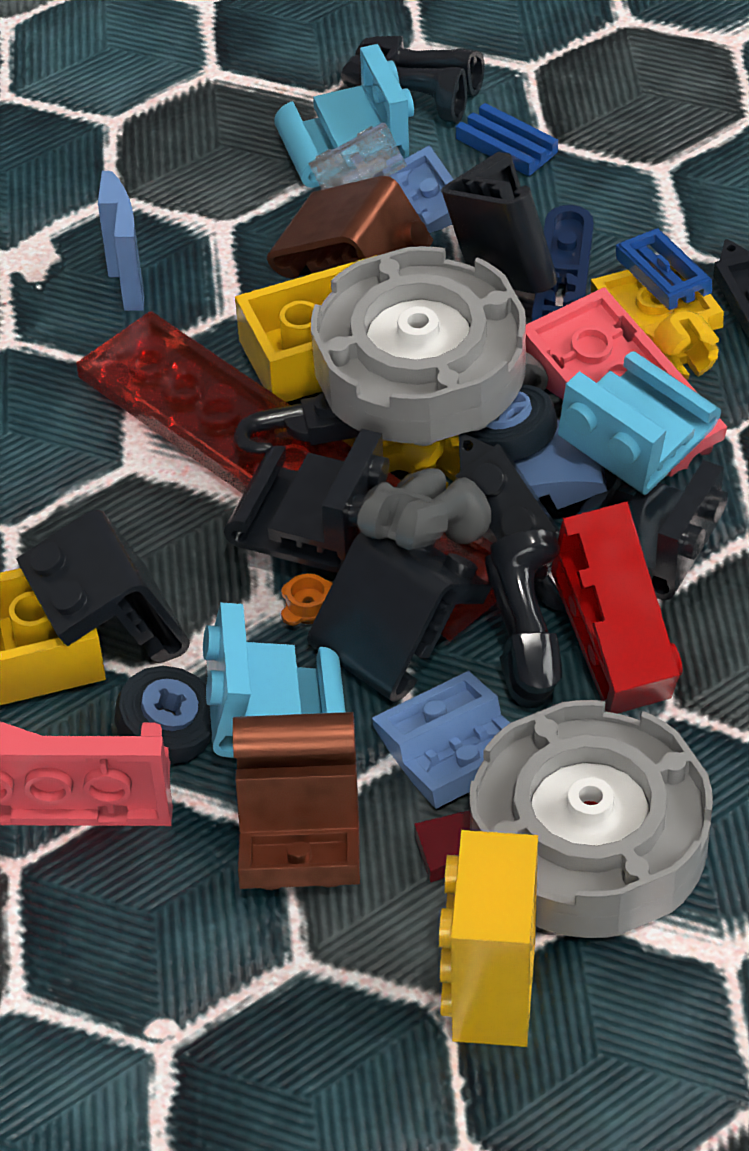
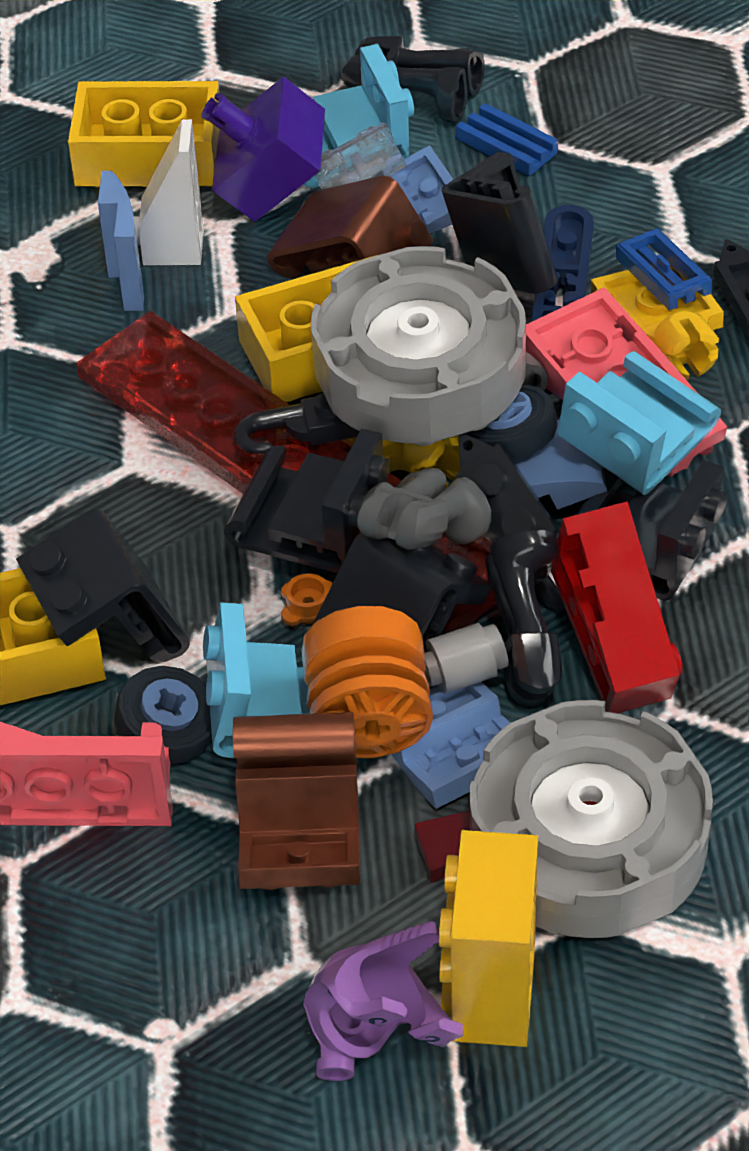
(130, 125): none -> yellow brick
(170, 210): none -> white slope
(265, 147): none -> dark purple brick
(368, 993): none -> medium lavender piece
(371, 666): none -> orange wheel
(464, 657): none -> light grey brick

